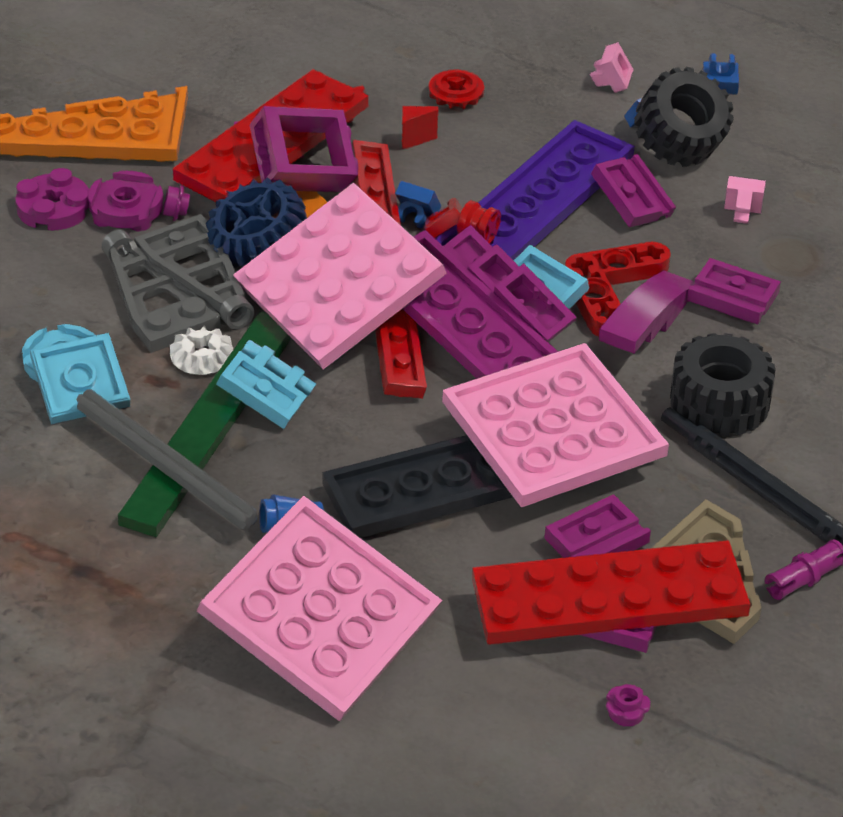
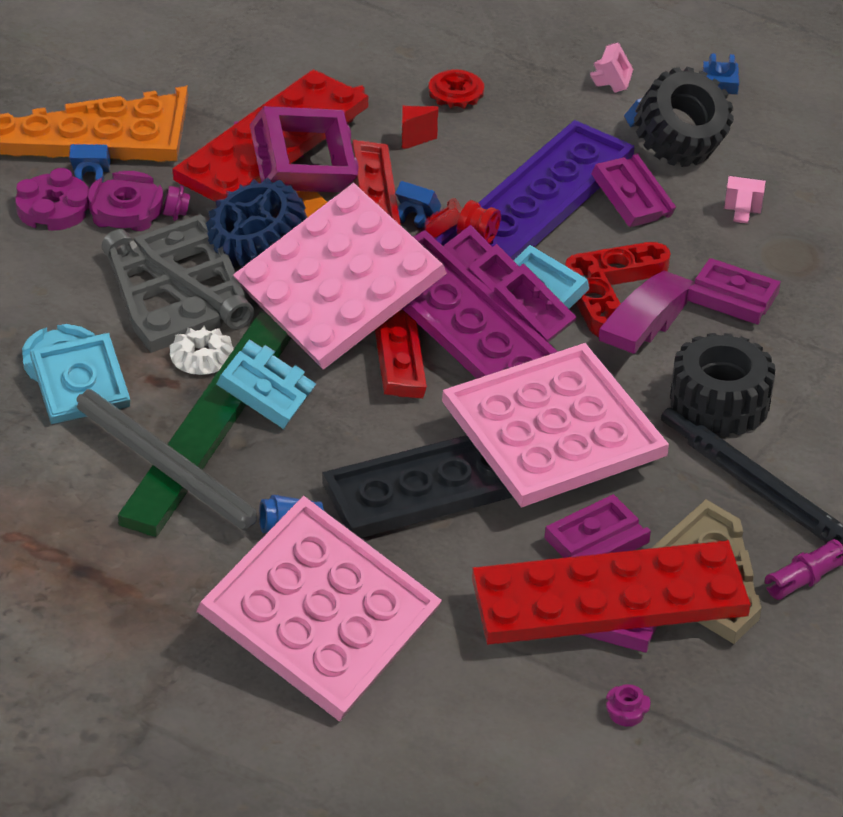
(89, 159): none -> blue tile

